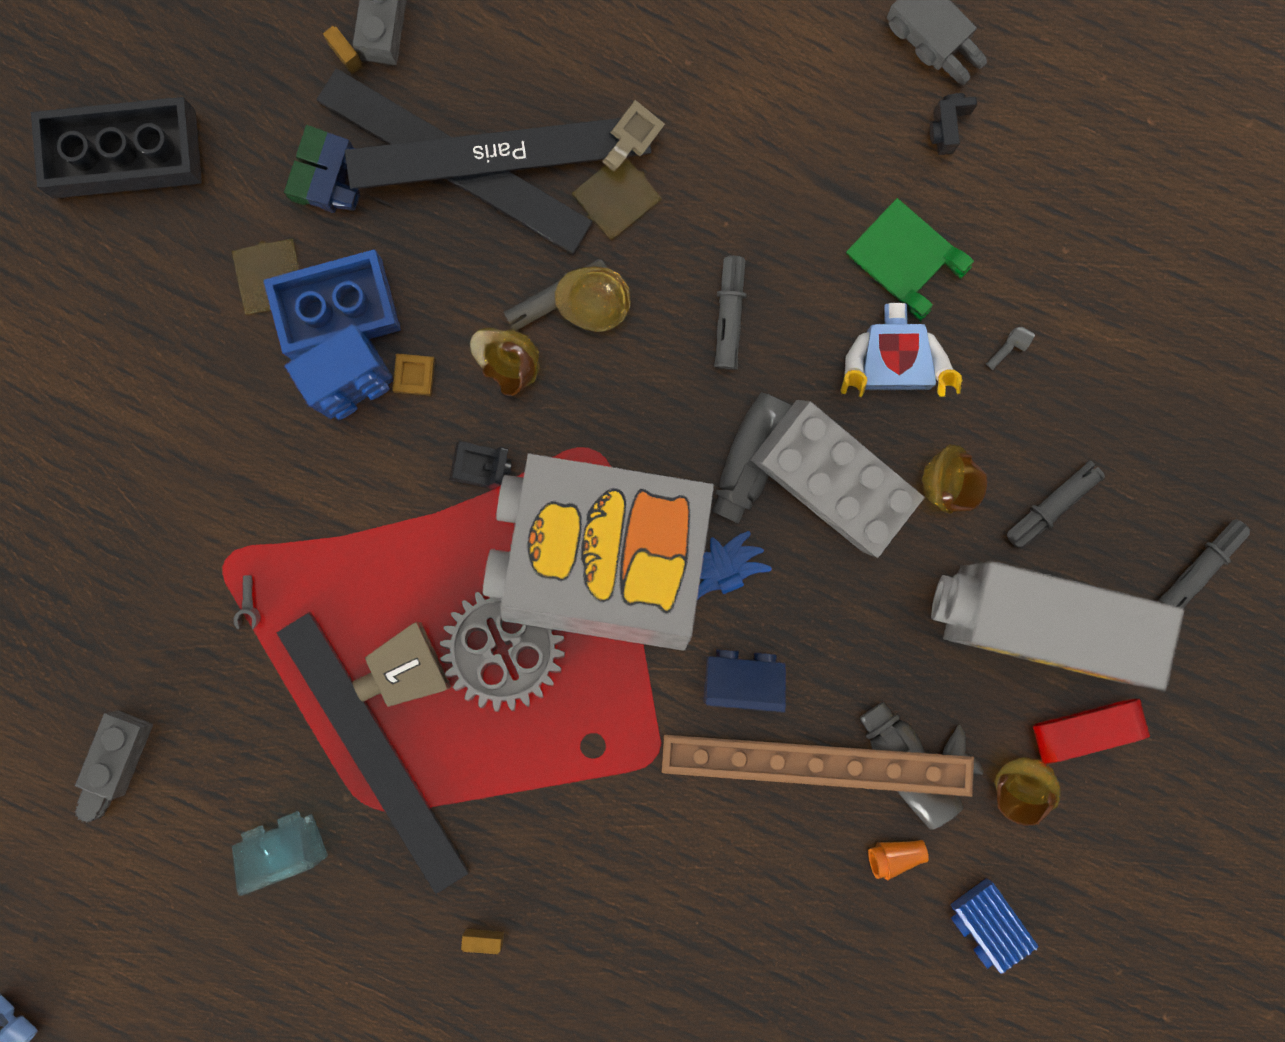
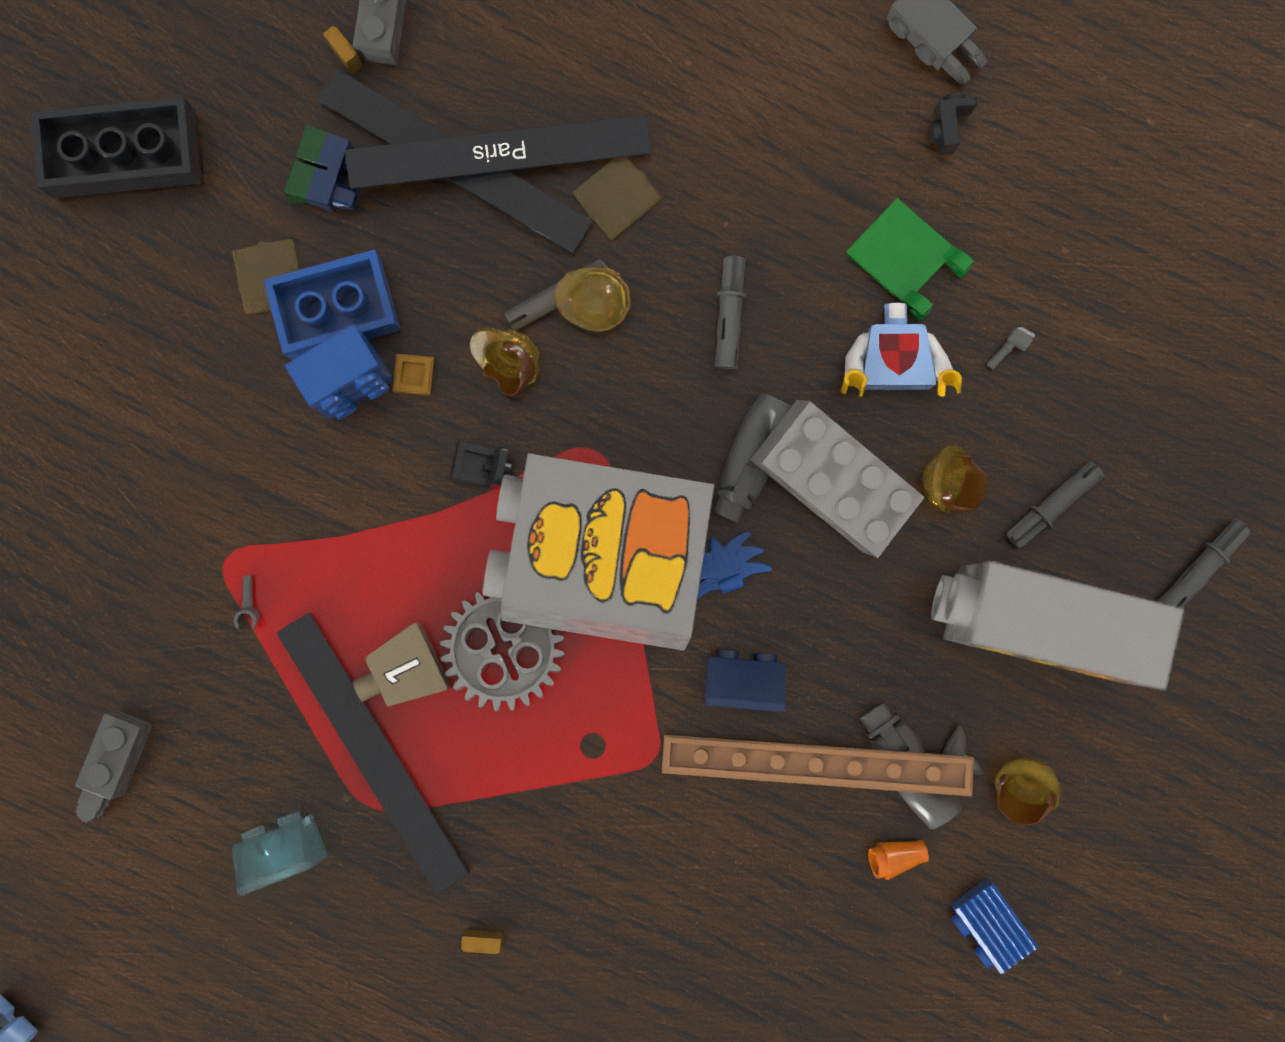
(635, 132): dark tan plate -> none
(1091, 731): red beam -> none

